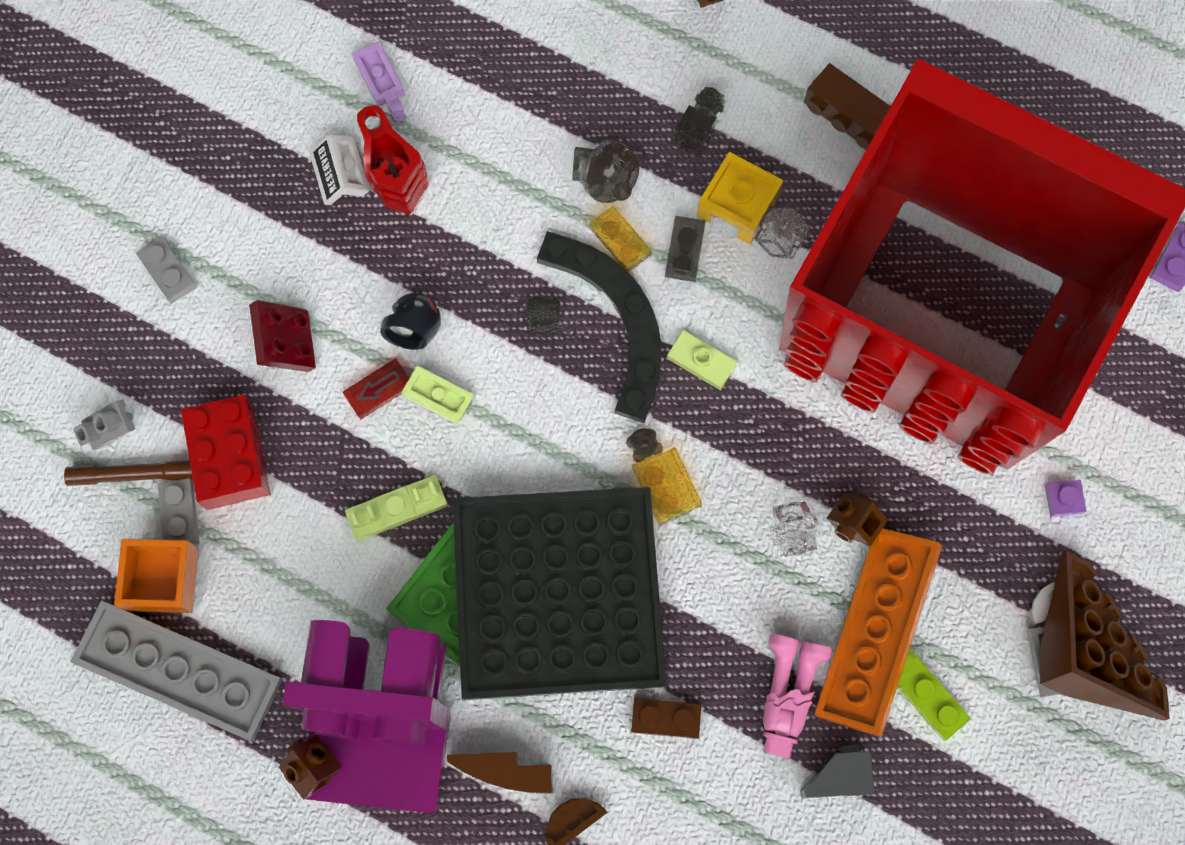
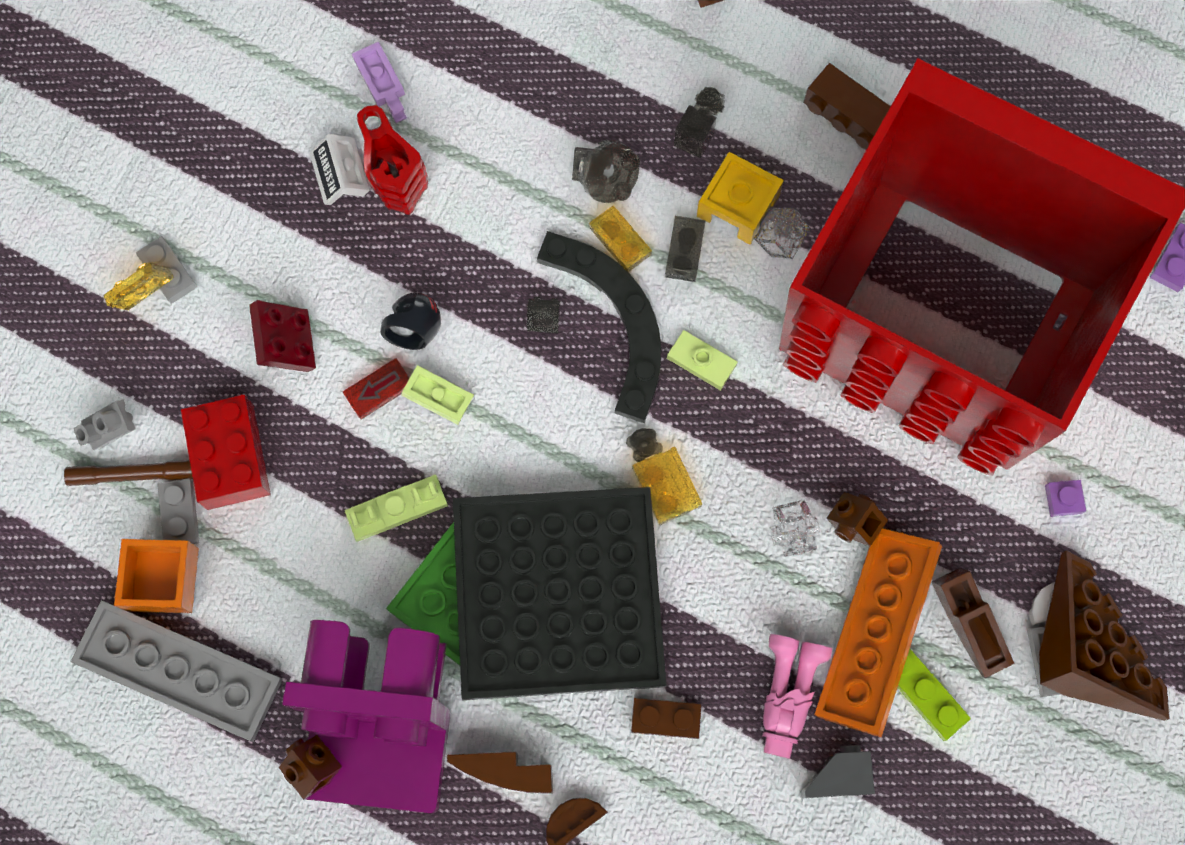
(138, 286): none -> clear yellow plate
(973, 621): none -> reddish brown slope

